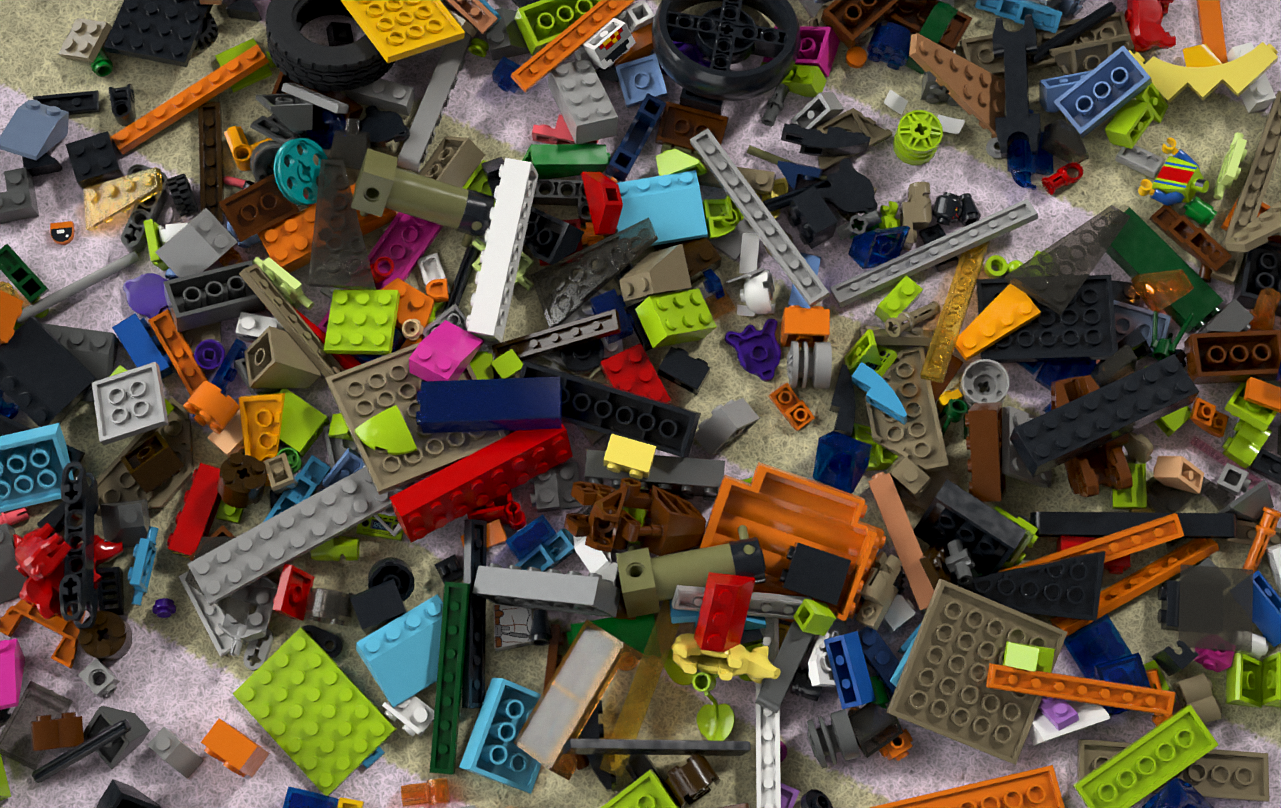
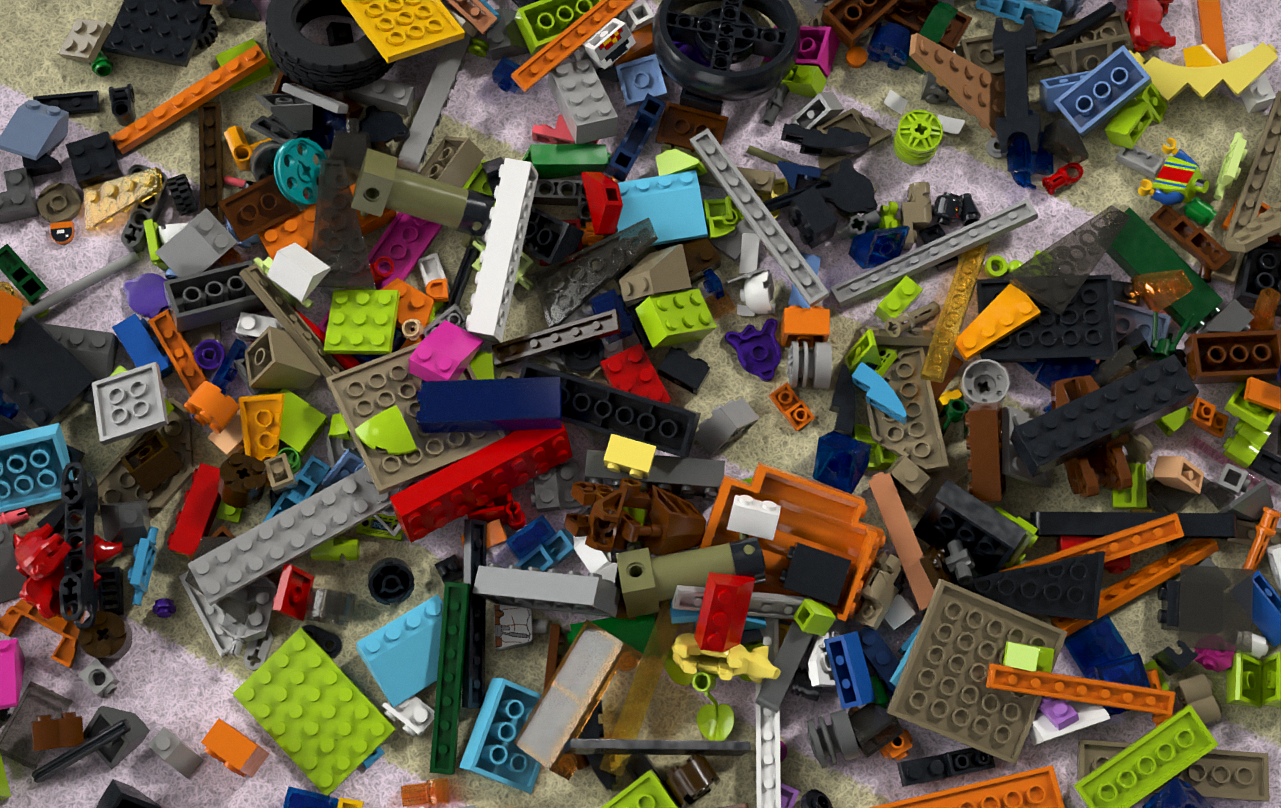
(65, 205): none -> dark tan tile
(297, 271): none -> white slope
(378, 606): black slope -> none
(507, 364): lime slope -> none
(540, 629): black cone -> none
(754, 517): none -> white brick
(944, 766): none -> black slope

